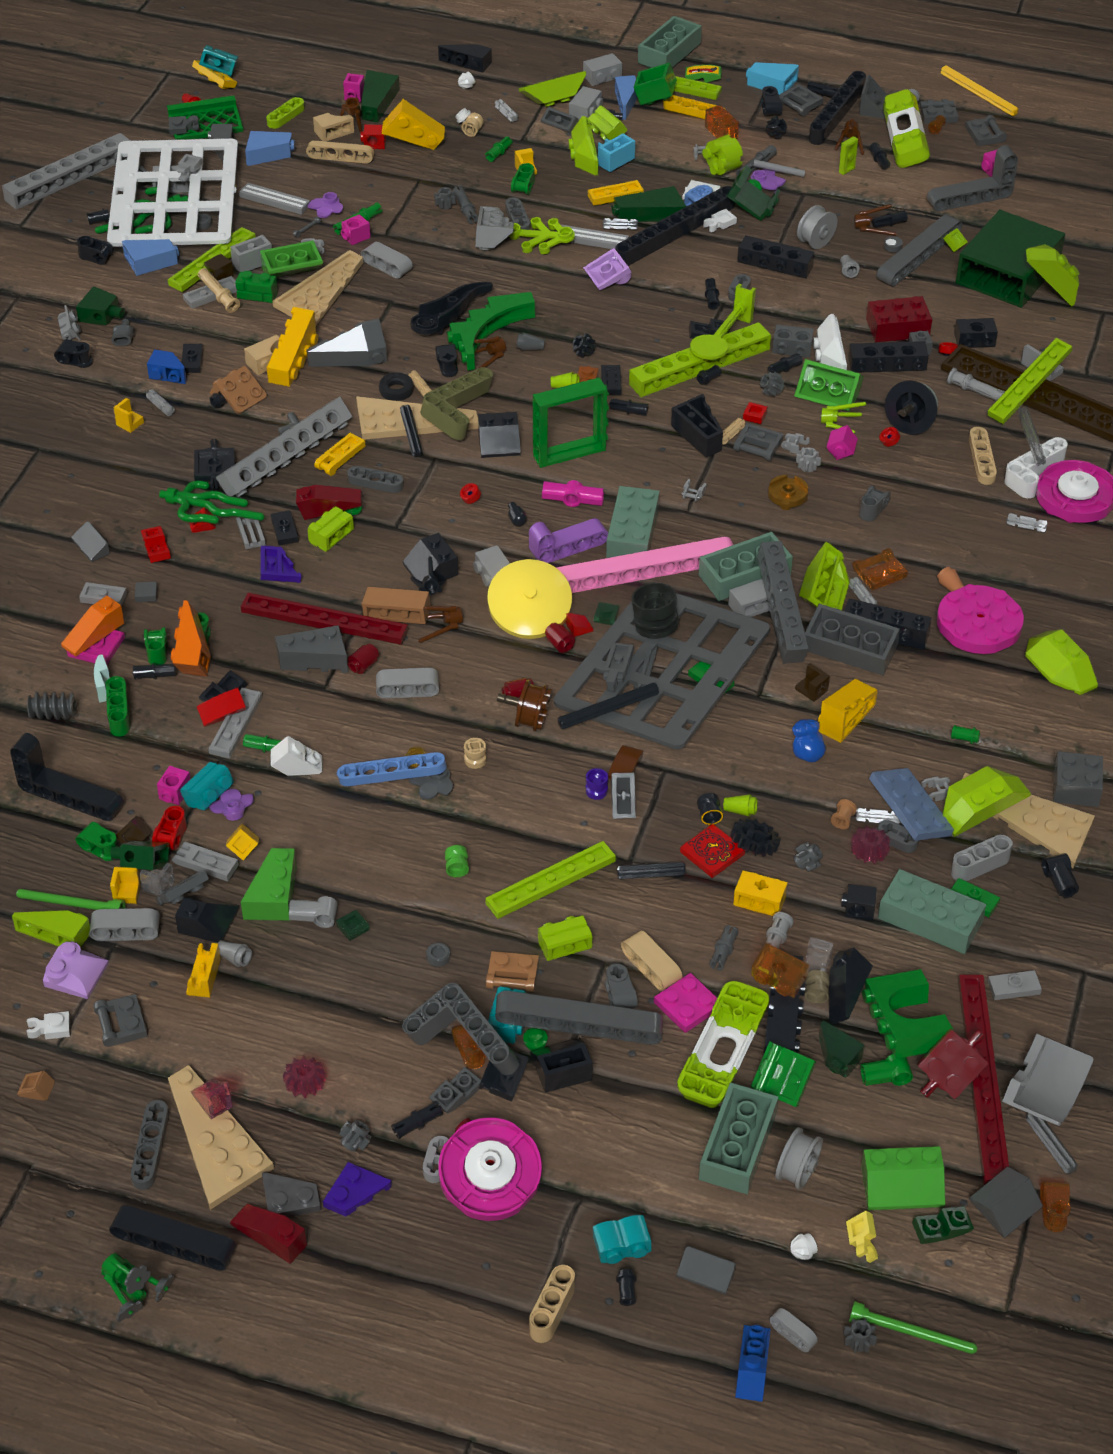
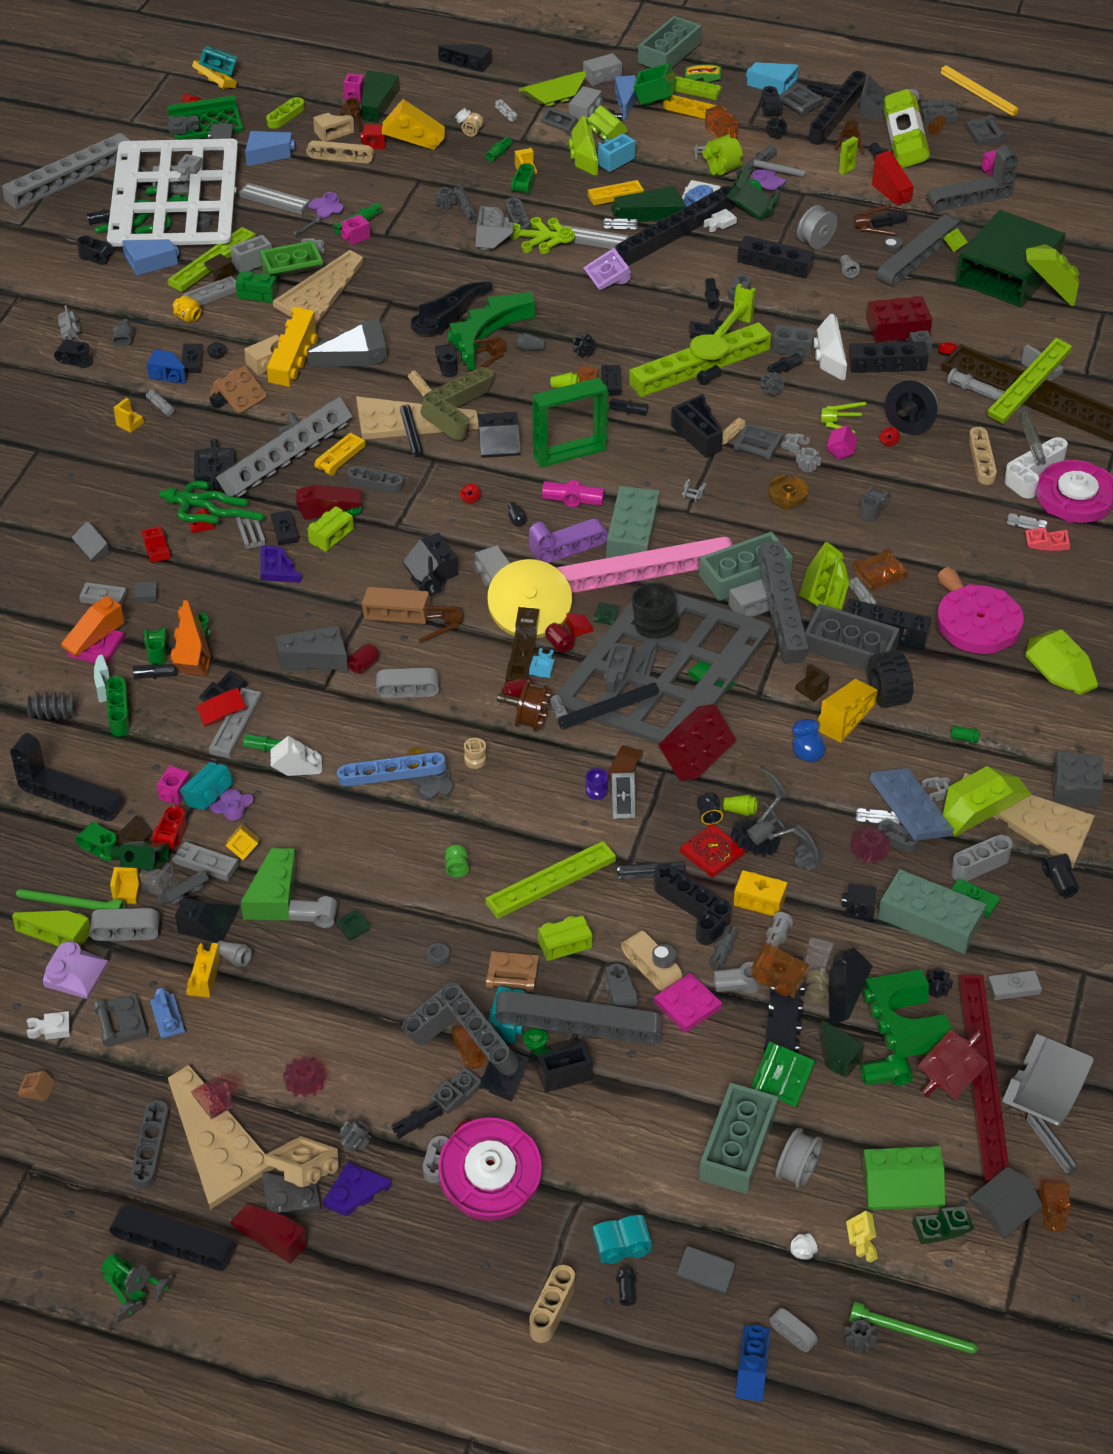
(99, 307): dark green torso -> none
(166, 1014): none -> medium blue hinge
(187, 309): none -> yellow head
(216, 350): none -> black plate
(223, 295): tan pin -> none
(304, 1161): none -> tan plate
(324, 617): dark red plate -> none
(386, 259): light grey beam -> none
(396, 394): black tyre -> none
(466, 80): white plate -> none
(523, 643): none -> dark brown slope
(542, 664): none -> medium azure plate
(557, 706): none -> light grey piece
(664, 956): none -> dark grey tile
(697, 742): none -> dark red brick
(710, 909): none -> black beam
(733, 1016): lime piece -> none
(736, 979): none -> light grey piece
(755, 413): red plate -> none
(769, 820): none -> dark grey plant
(828, 384): bright green slope -> none
(844, 811): medium nougat bush -> none
(891, 179): none -> red slope
(892, 678): none -> black tyre
(938, 982): none -> black gear
(976, 332): black brick -> none
(1052, 541): none -> coral slope

